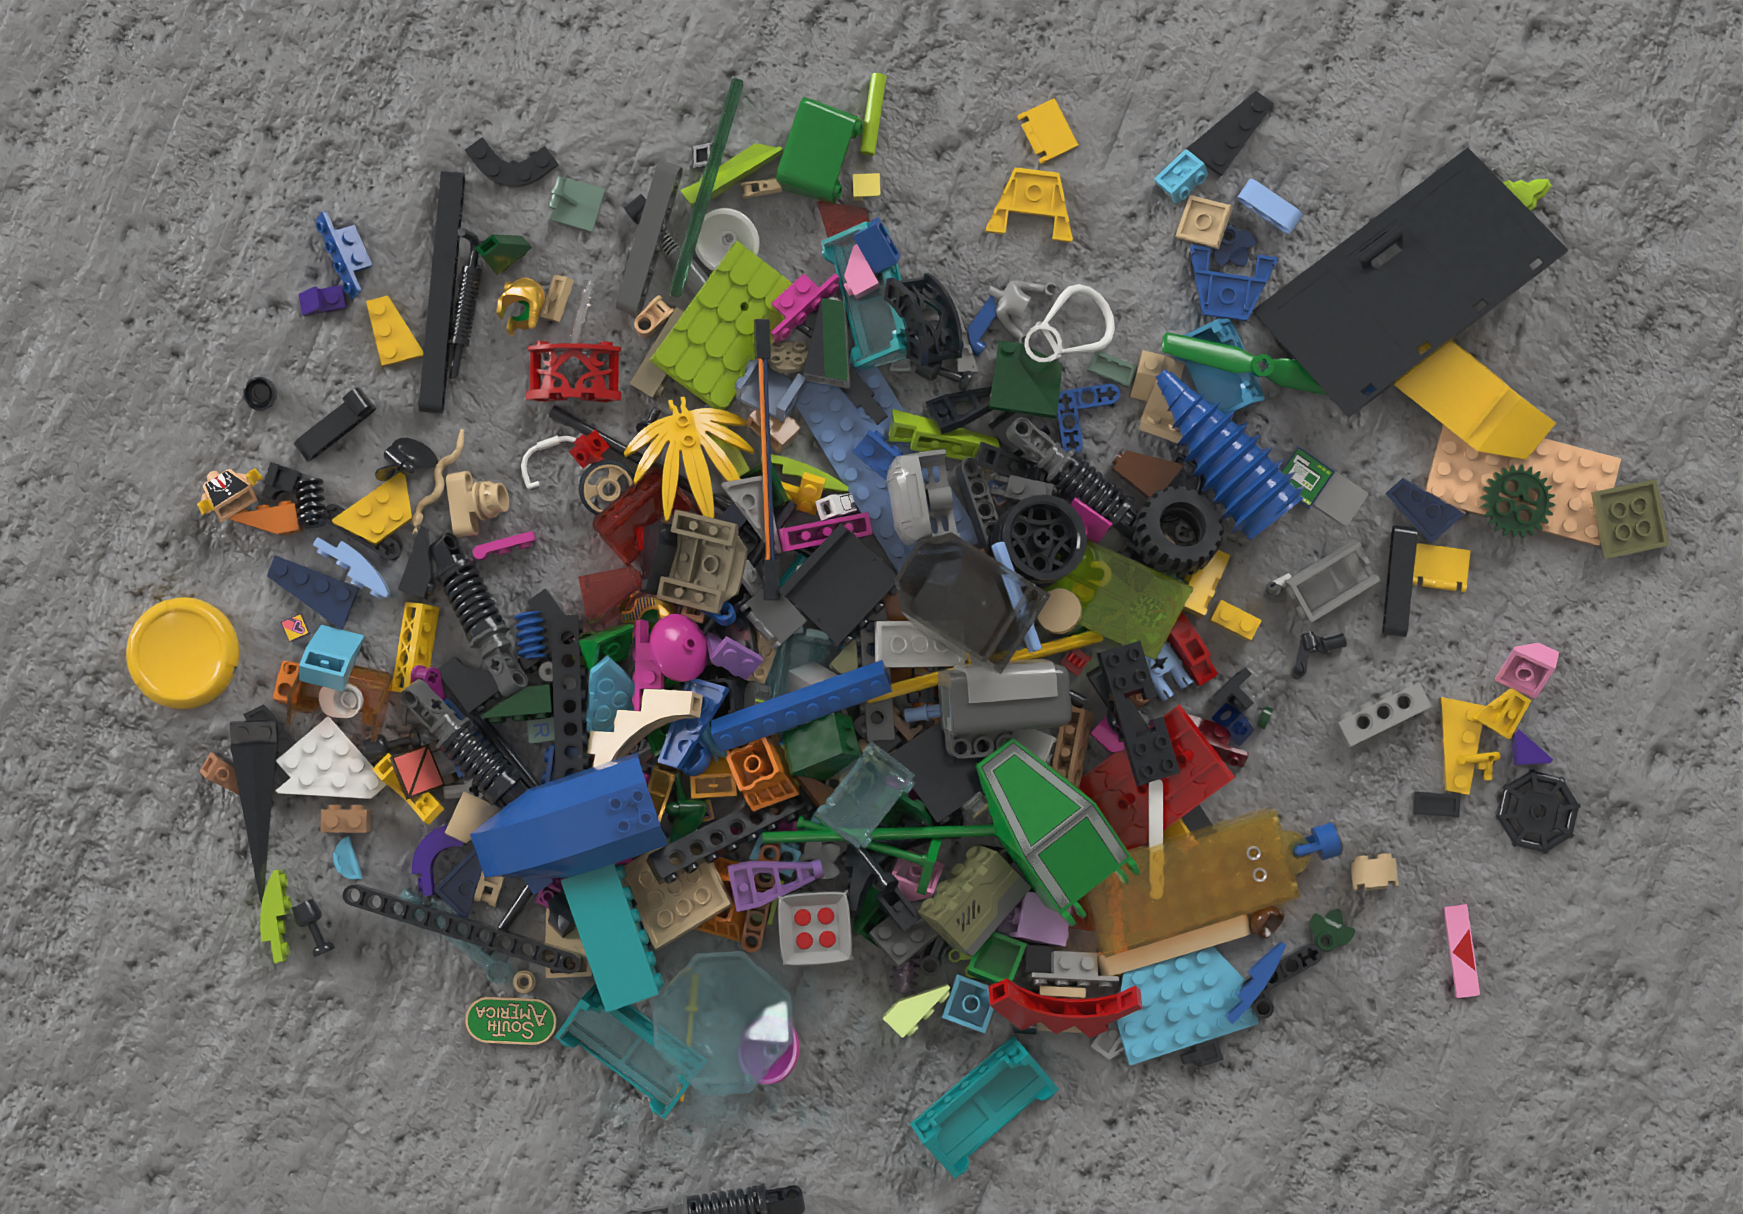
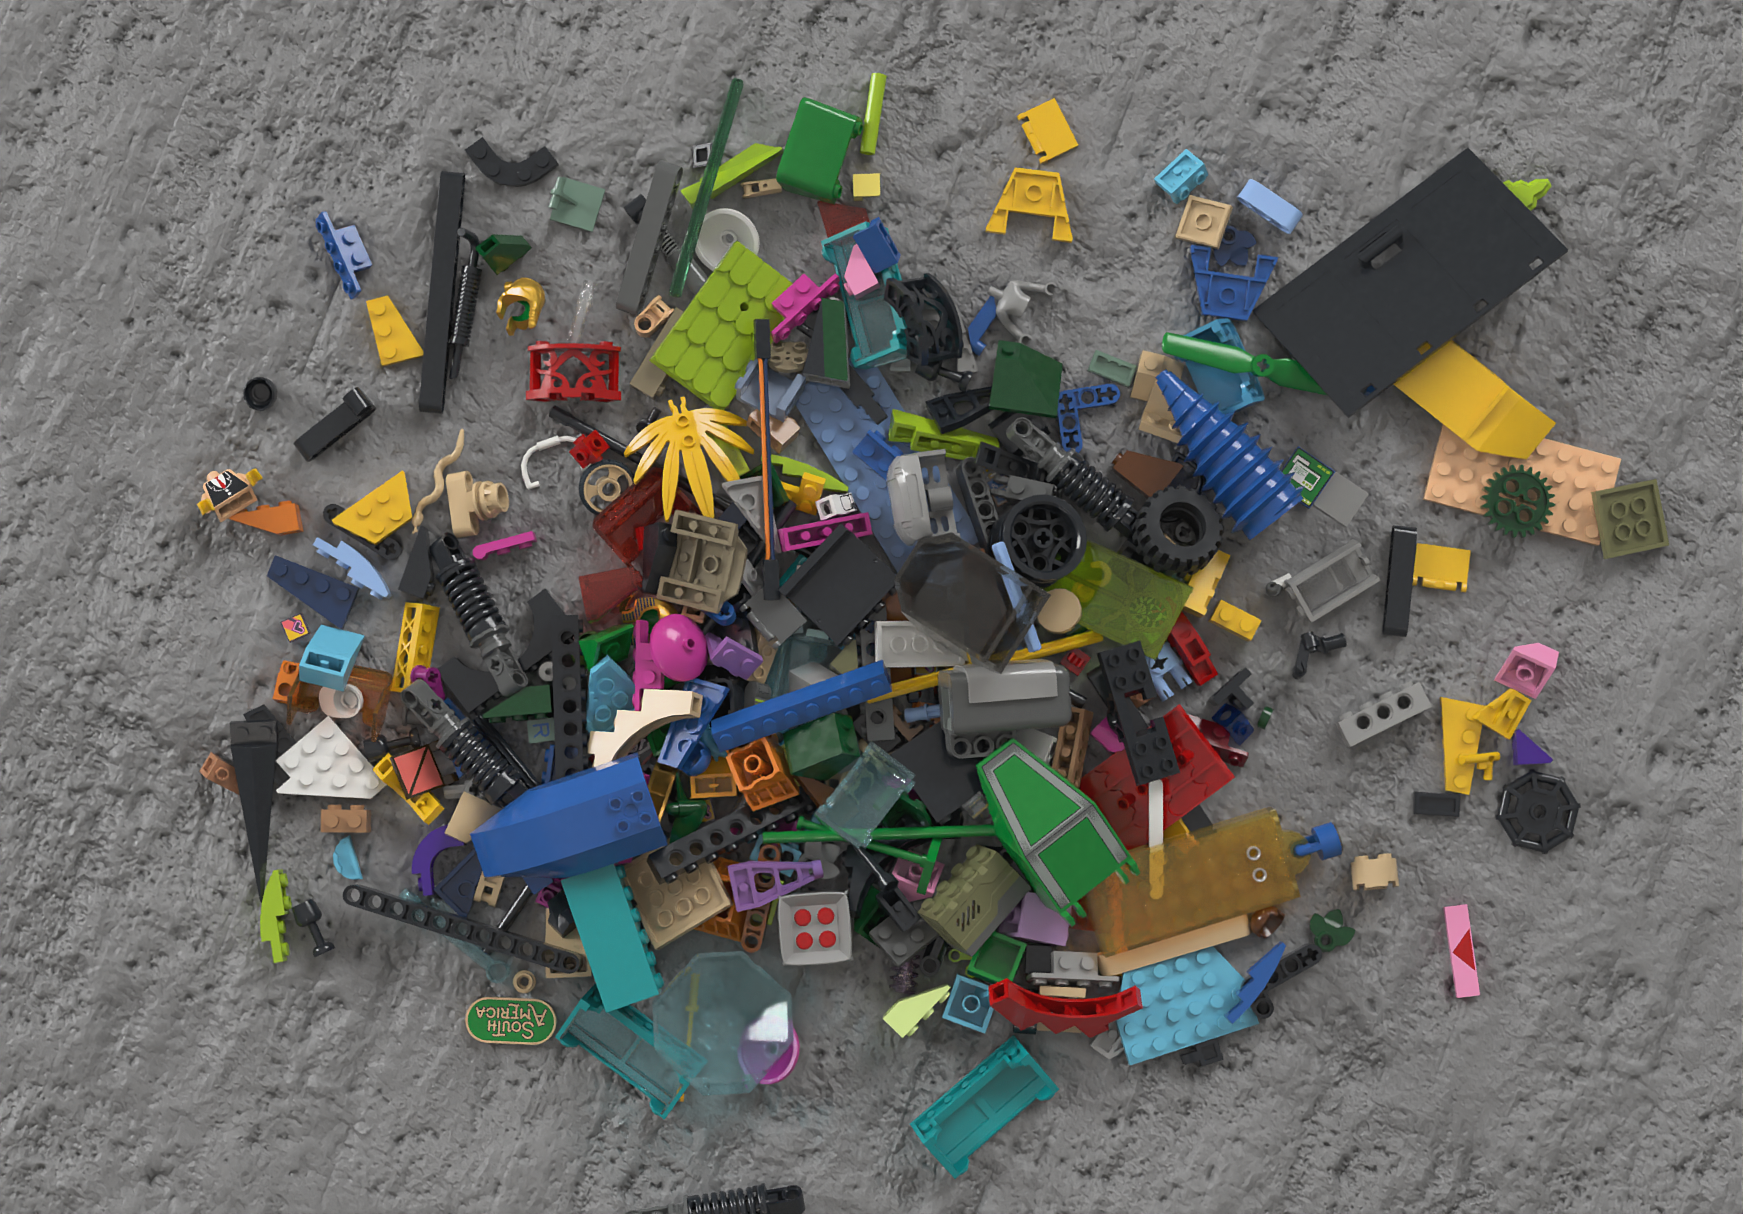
(182, 653): yellow piece -> none
(280, 480): black brick -> none
(308, 503): black piece -> none
(322, 300): dark purple slope -> none
(405, 456): black piece -> none
(530, 635): blue piece -> none
(556, 298): tan plate -> none
(1045, 327): white animal -> none
(1094, 523): dark pink piece -> none
(1228, 136): black wing -> none
(1425, 510): dark blue wing -> none

